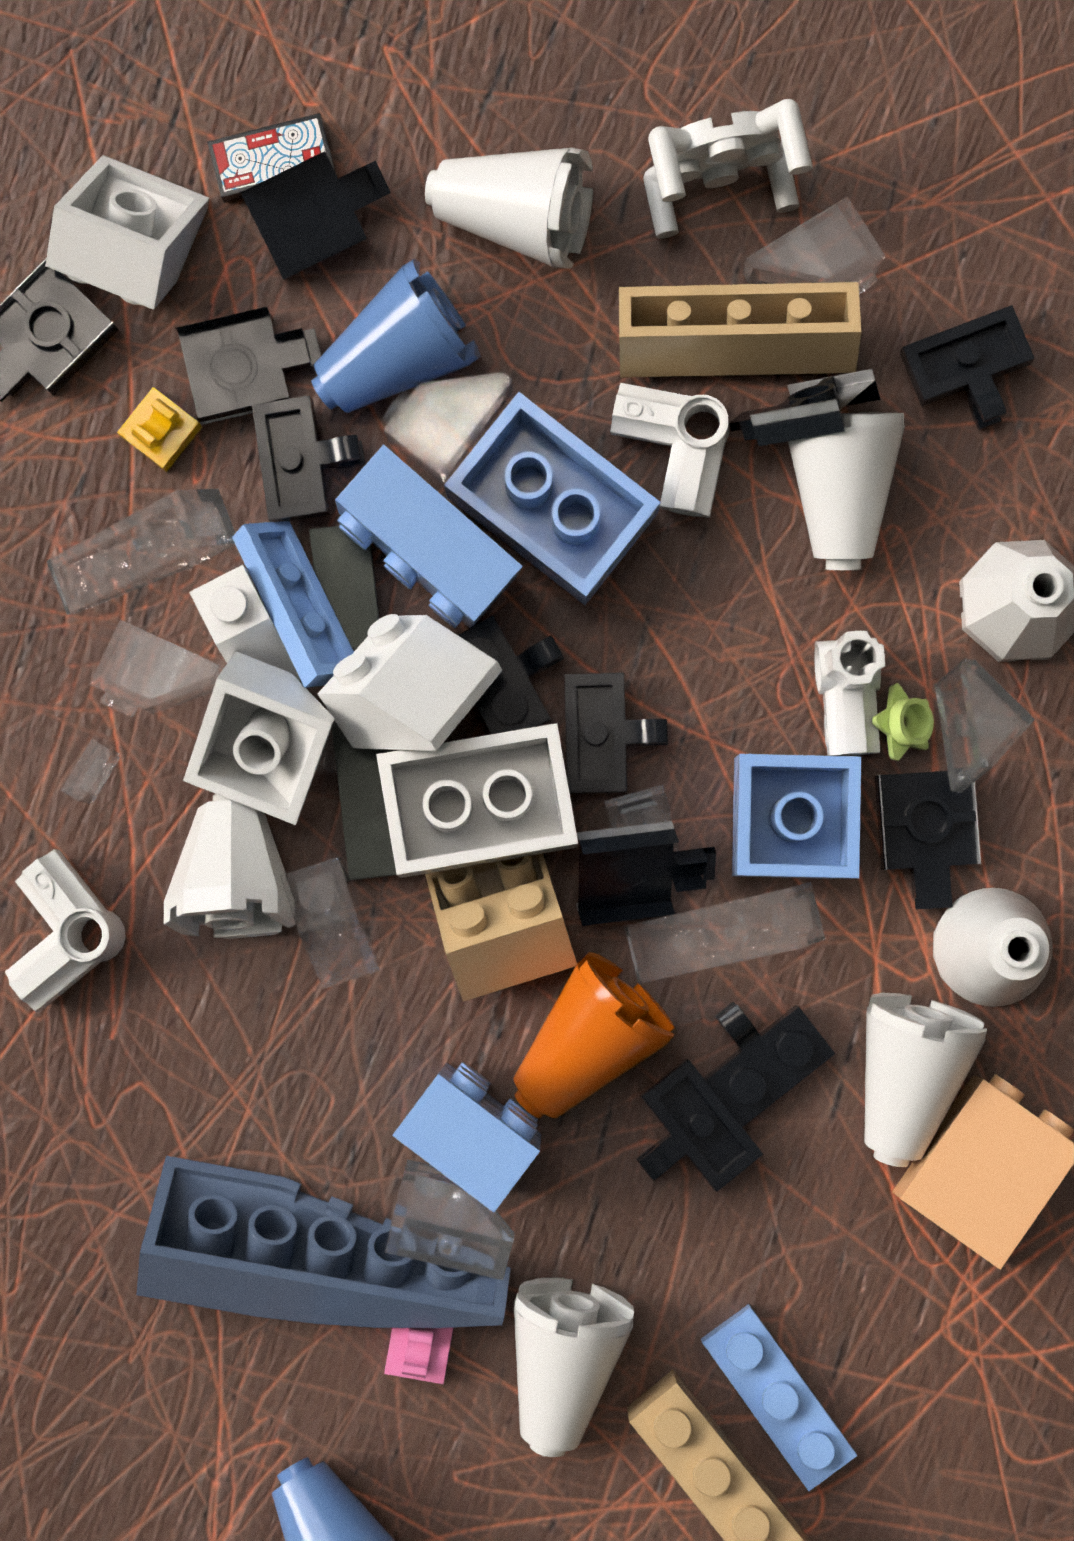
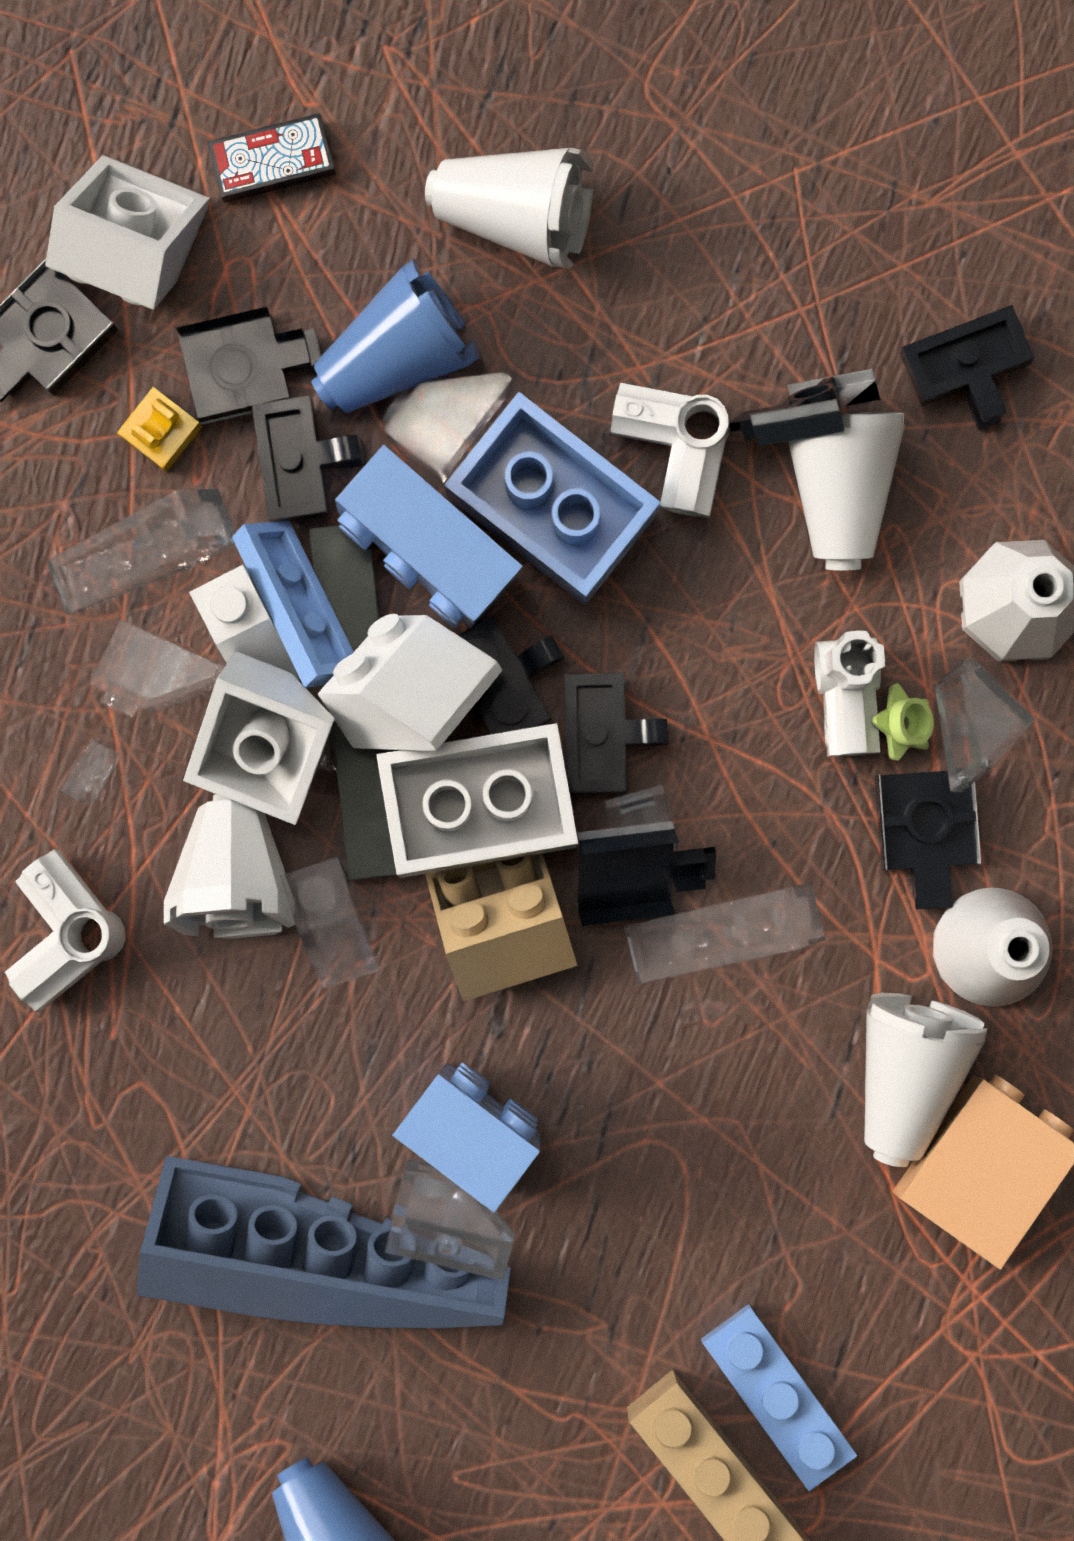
(310, 211): black piece -> none
(419, 1353): bright pink tile -> none
(564, 1358): white cone -> none
(589, 1038): orange cone -> none
(697, 1128): black plate -> none
(720, 152): white plate -> none
(739, 329): tan brick -> none
(766, 1061): black plate -> none
(796, 816): light blue brick -> none
(821, 250): clear slope -> none

